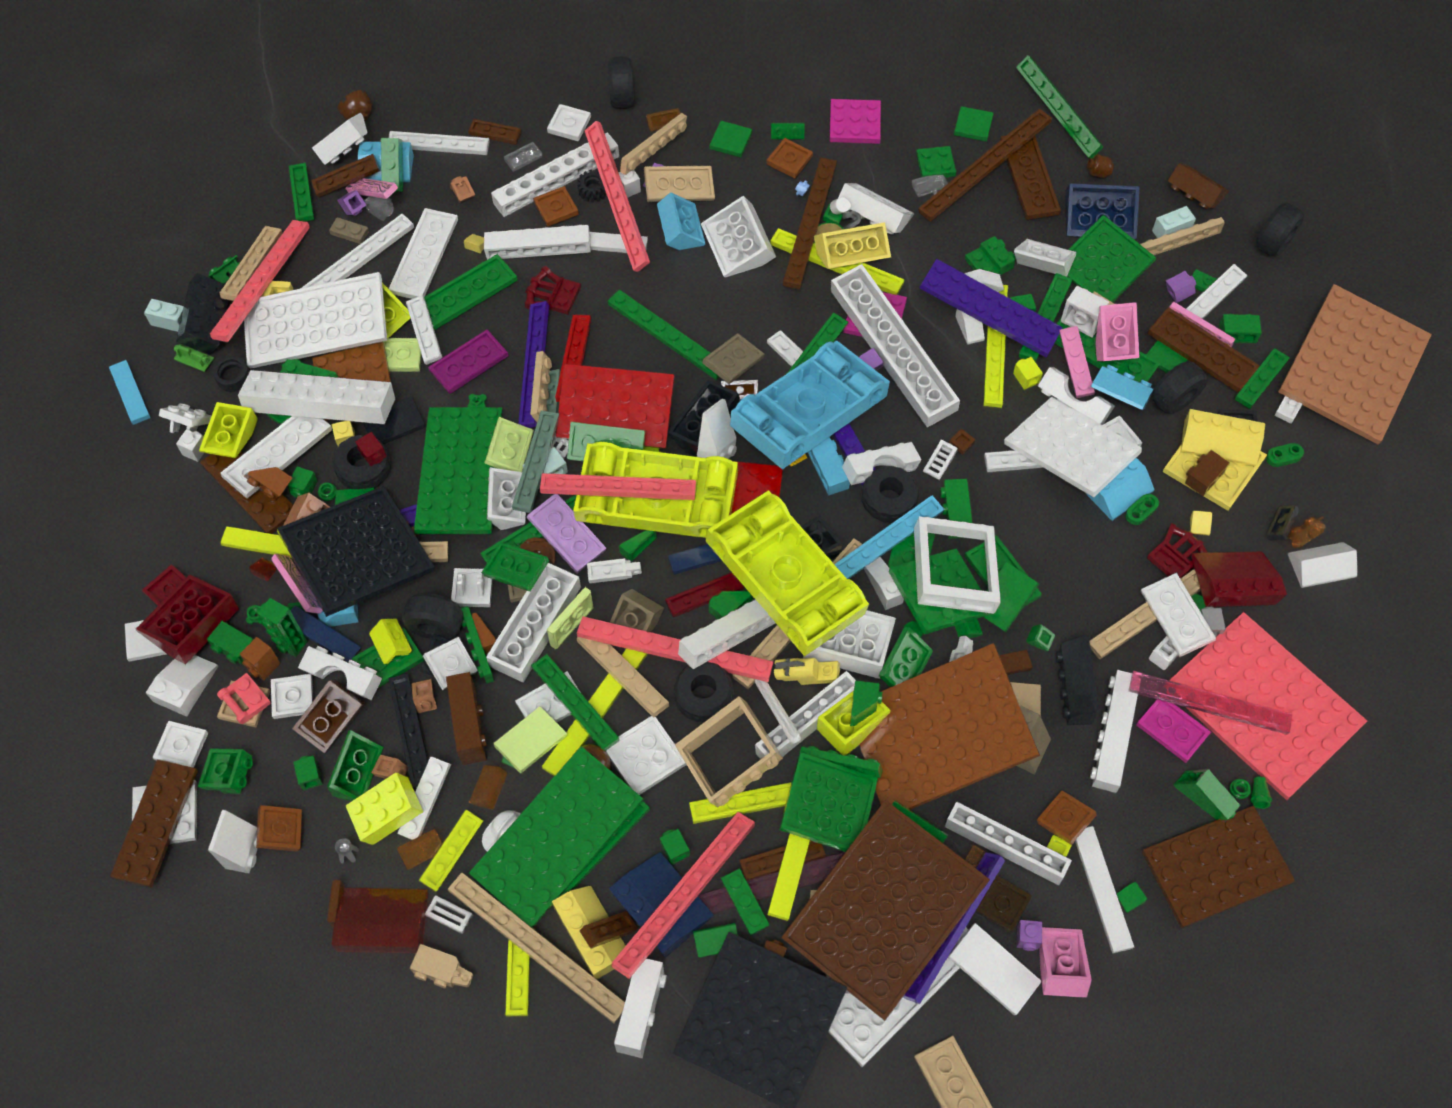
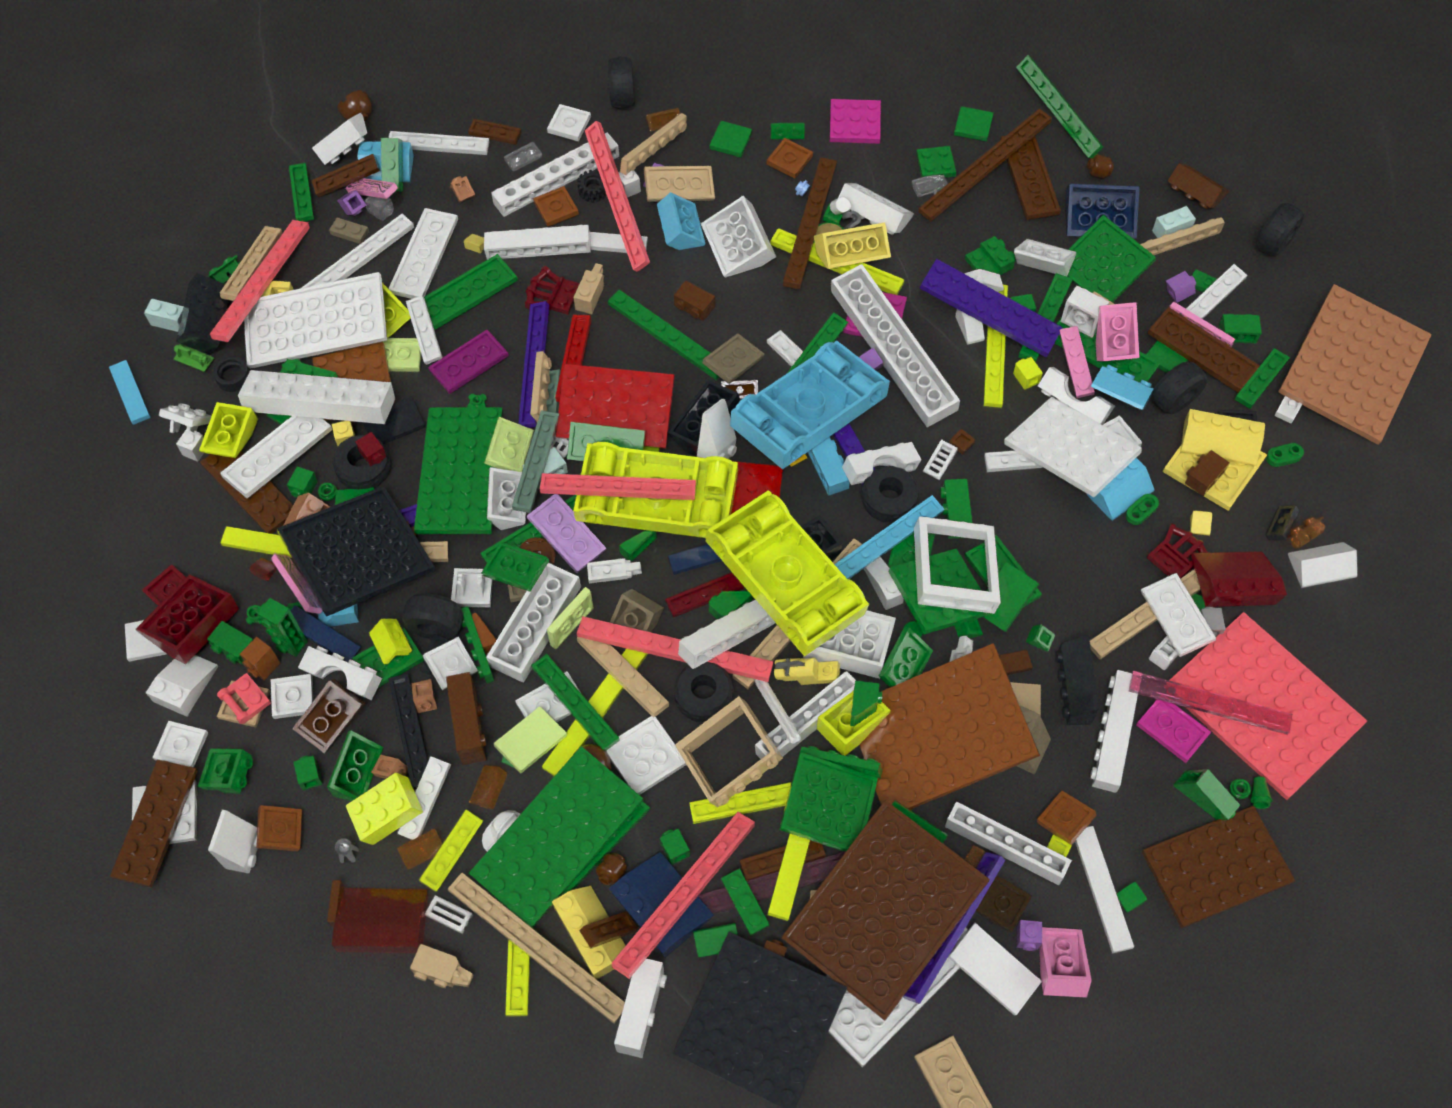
(270, 480): dark orange slope -> none
(589, 290): none -> tan hinge
(611, 868): none -> reddish brown head
(694, 300): none -> reddish brown brick

